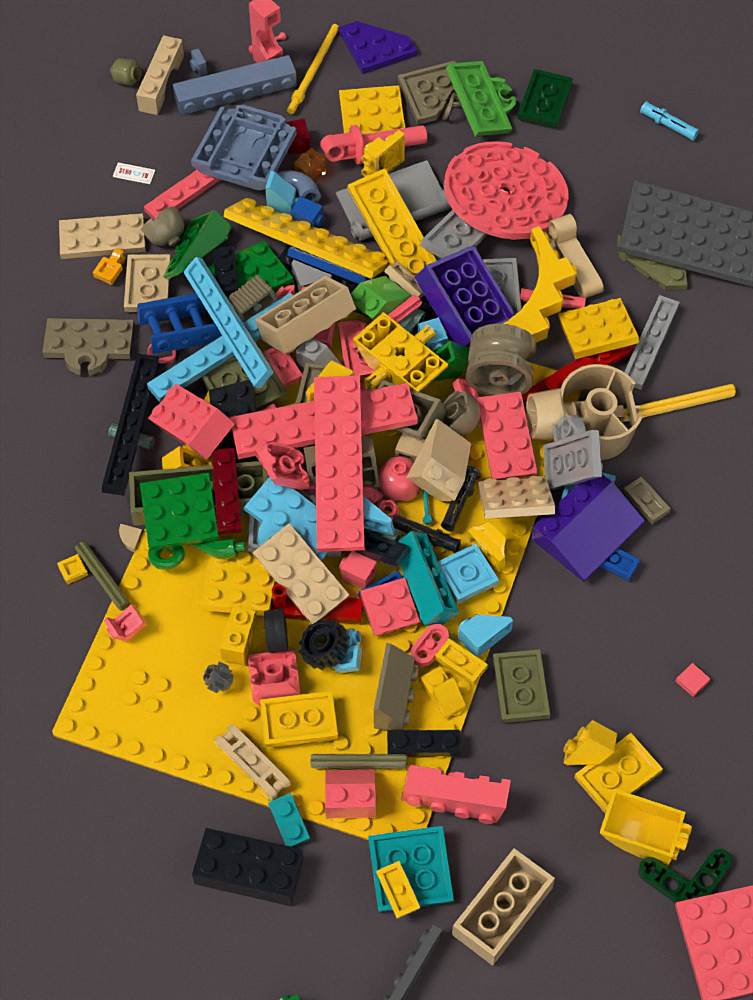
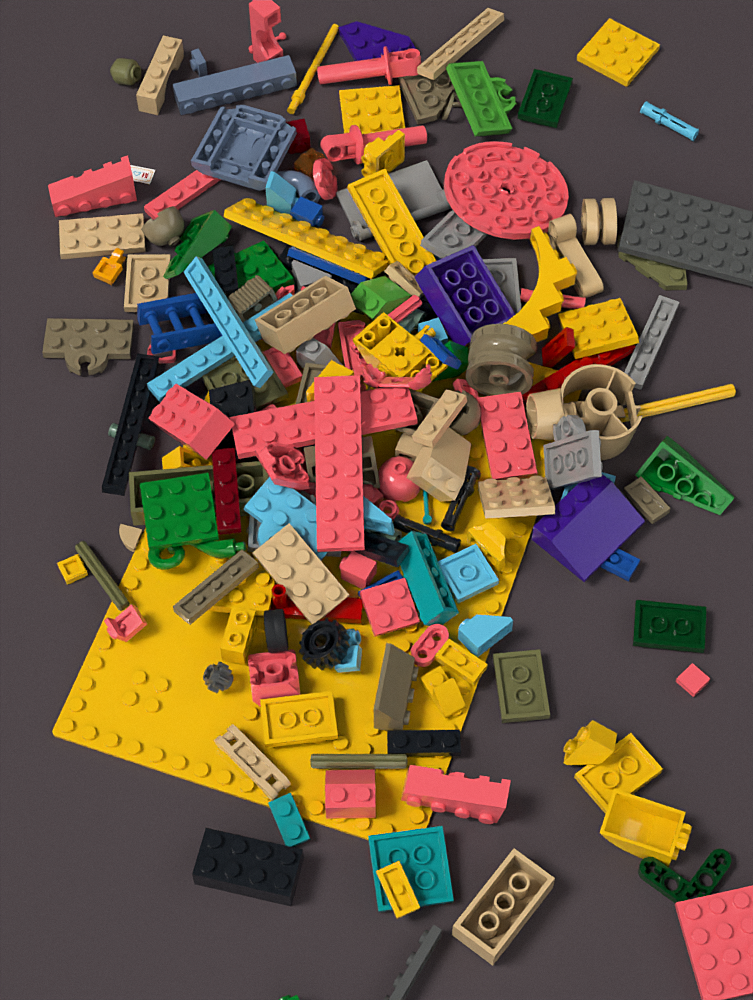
(94, 189): none -> coral wedge
(215, 587): none -> dark tan plate
(324, 180): none -> coral plate
(378, 379): none -> coral piece
(388, 65): none -> coral piece
(439, 418): none -> tan plate
(440, 351): none -> blue tile
(460, 43): none -> tan plate
(558, 347): none -> red plate
(599, 221): none -> tan wheel
(618, 52): none -> yellow plate
(669, 626): none -> dark green plate
(680, 475): none -> green wedge

